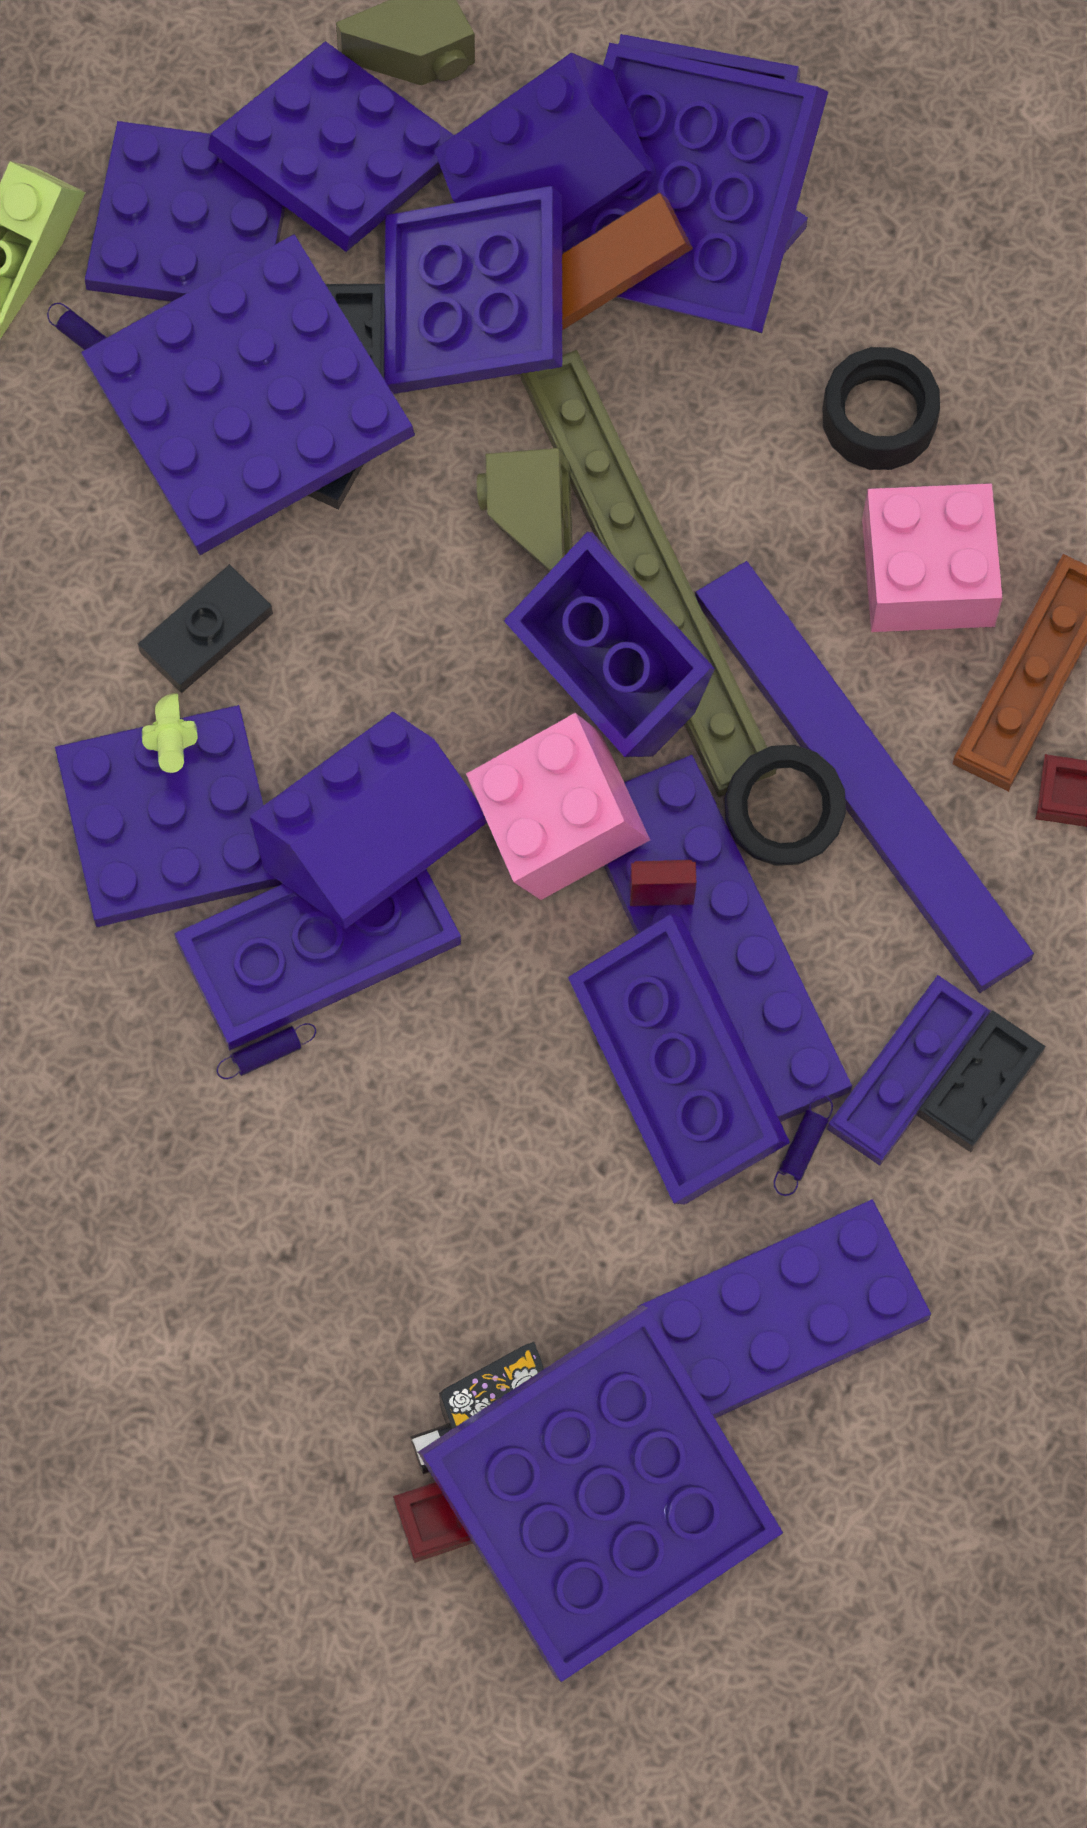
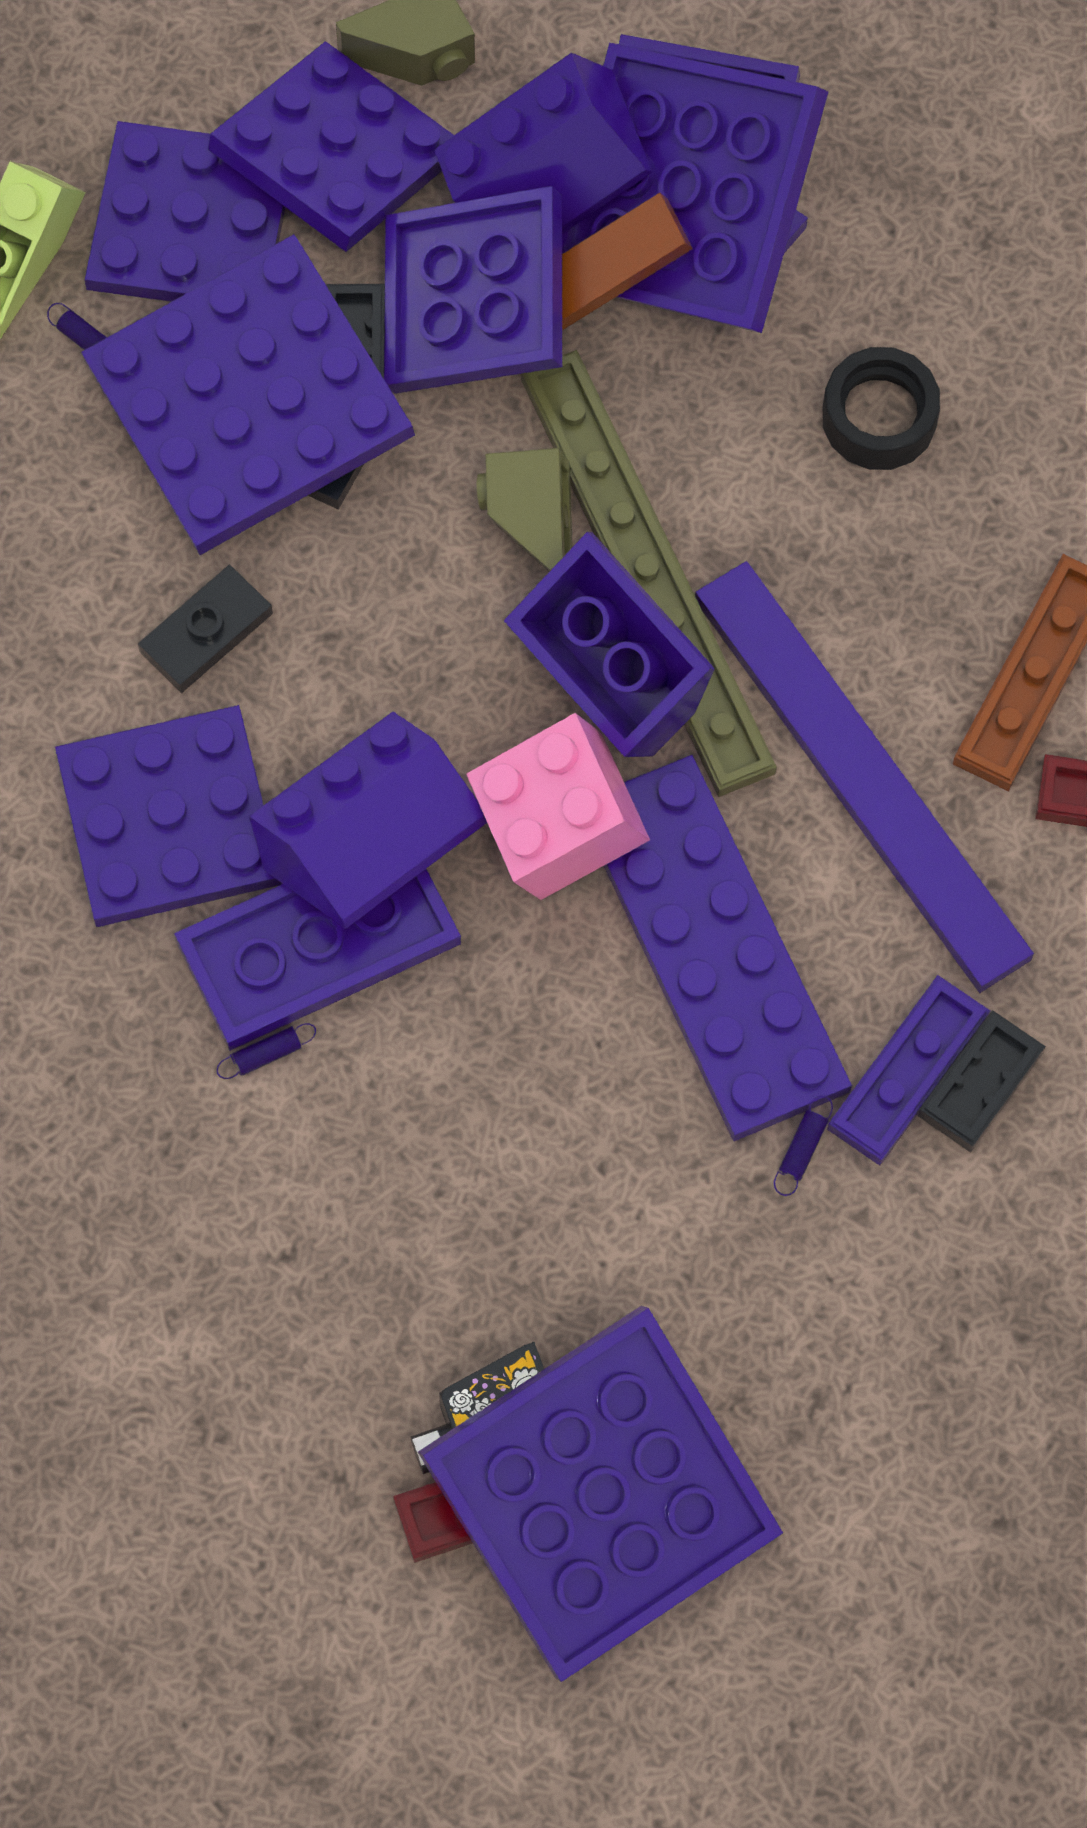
(169, 734): yellowish green piece -> none
(662, 883): dark red tile -> none
(678, 1059): dark purple plate -> none
(791, 1309): dark purple plate -> none
(832, 805): black tyre -> none
(931, 557): bright pink brick -> none

